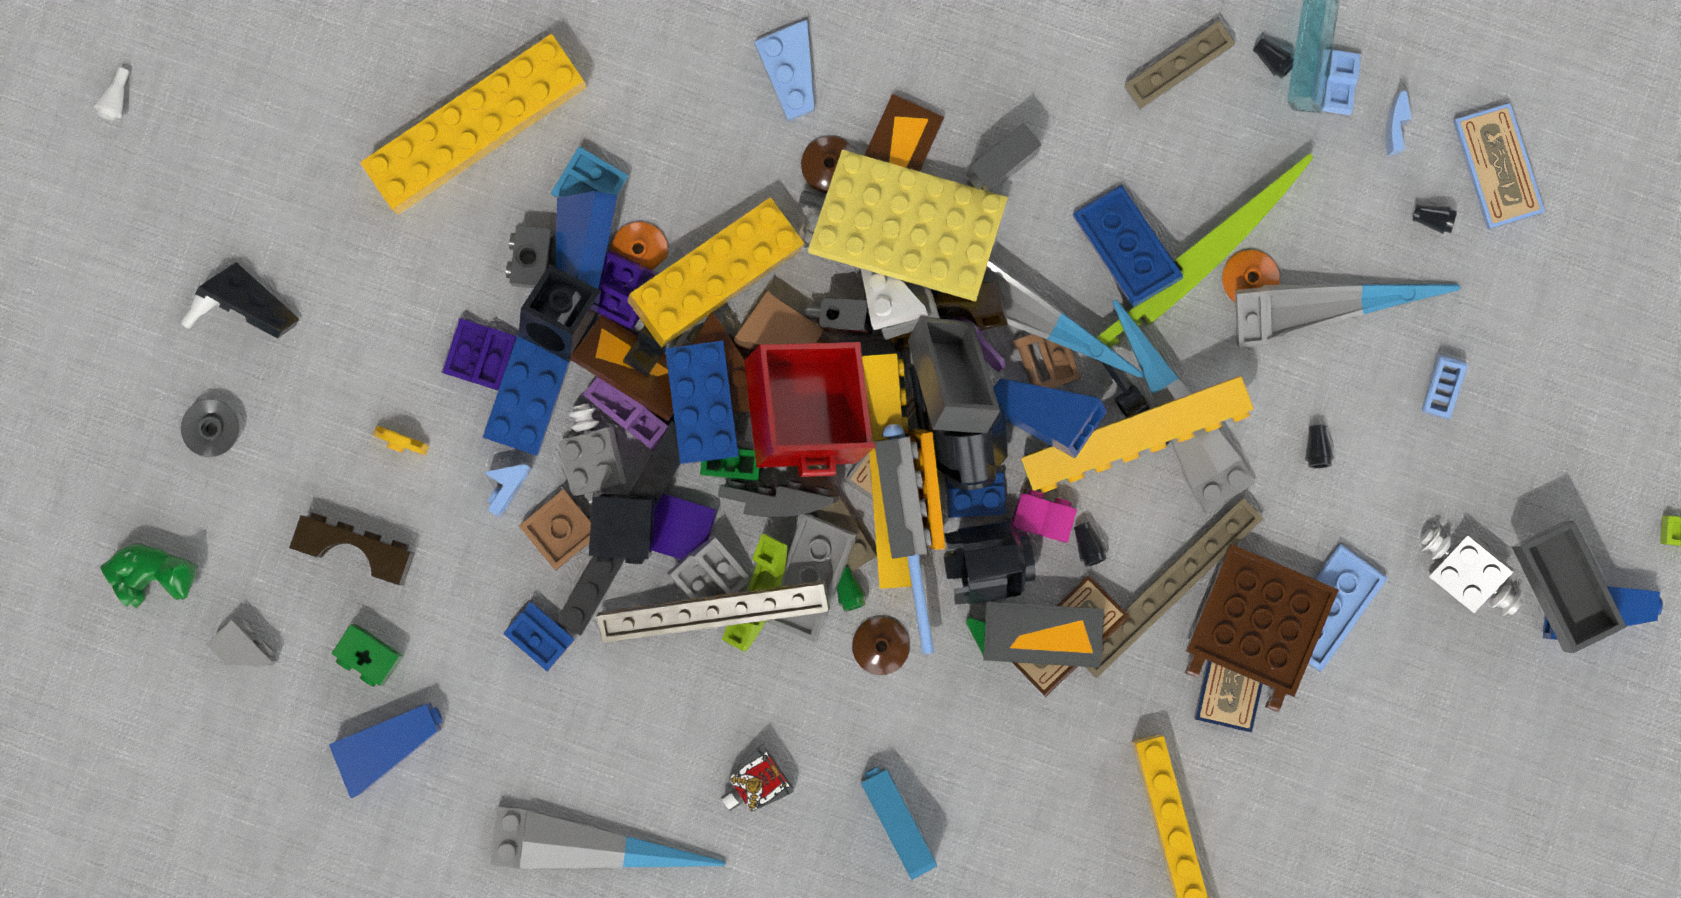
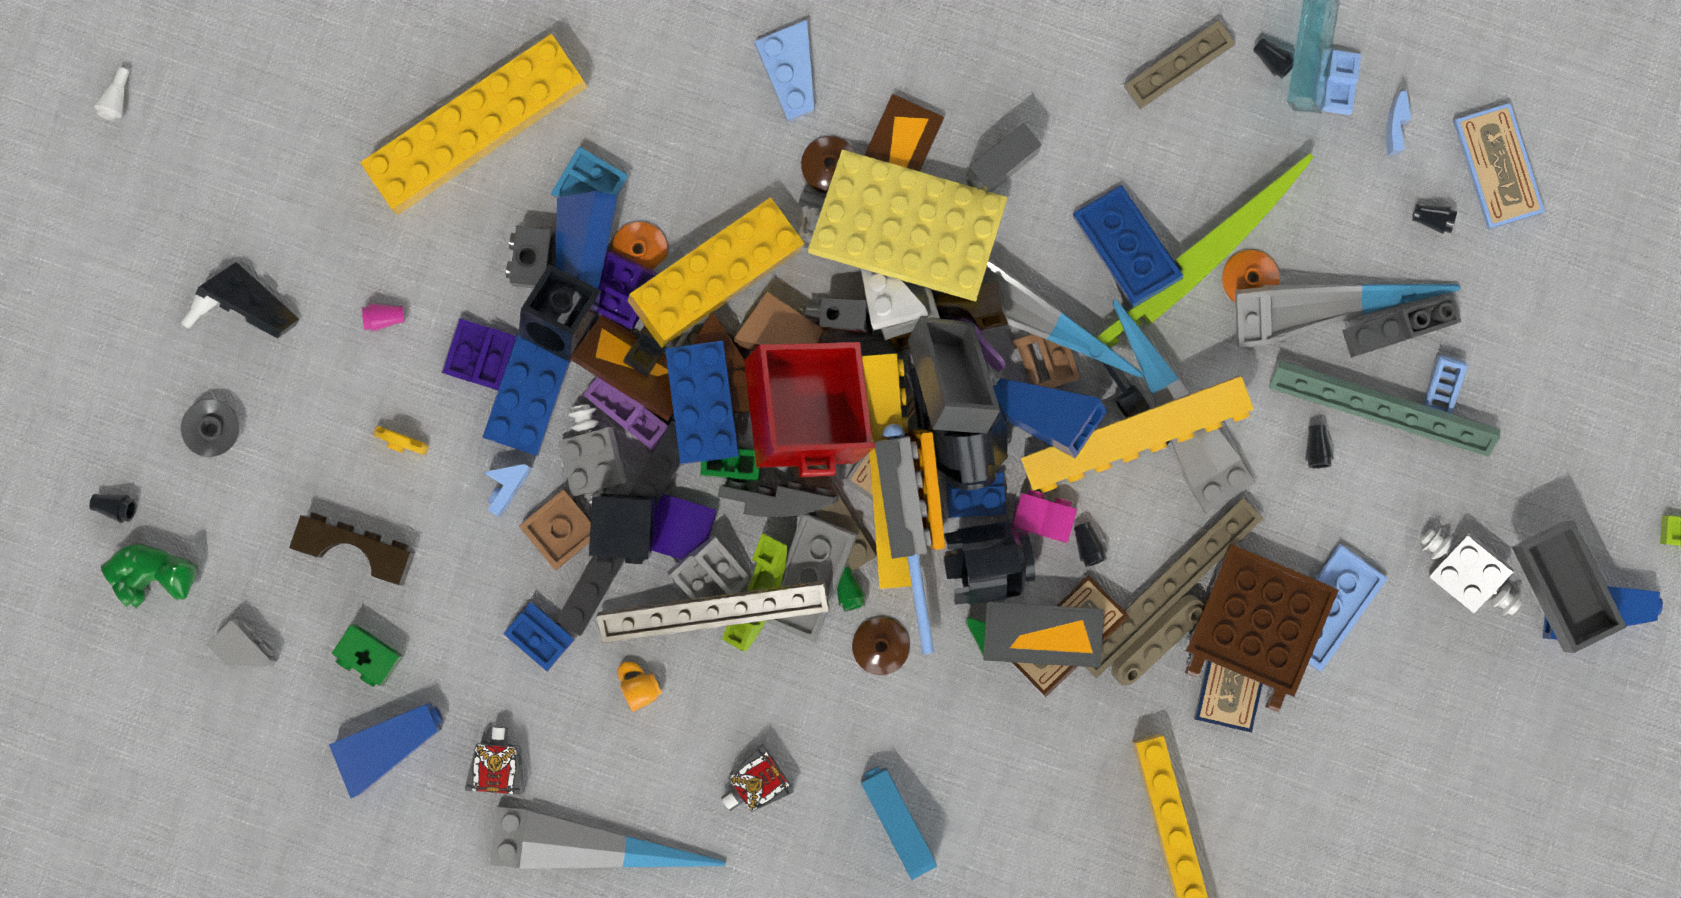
(116, 507): none -> black cone
(381, 316): none -> dark pink cone
(496, 765): none -> torso
(640, 689): none -> light orange piece
(1157, 640): none -> dark tan plate
(1384, 408): none -> sand green plate
(1401, 326): none -> dark grey slope

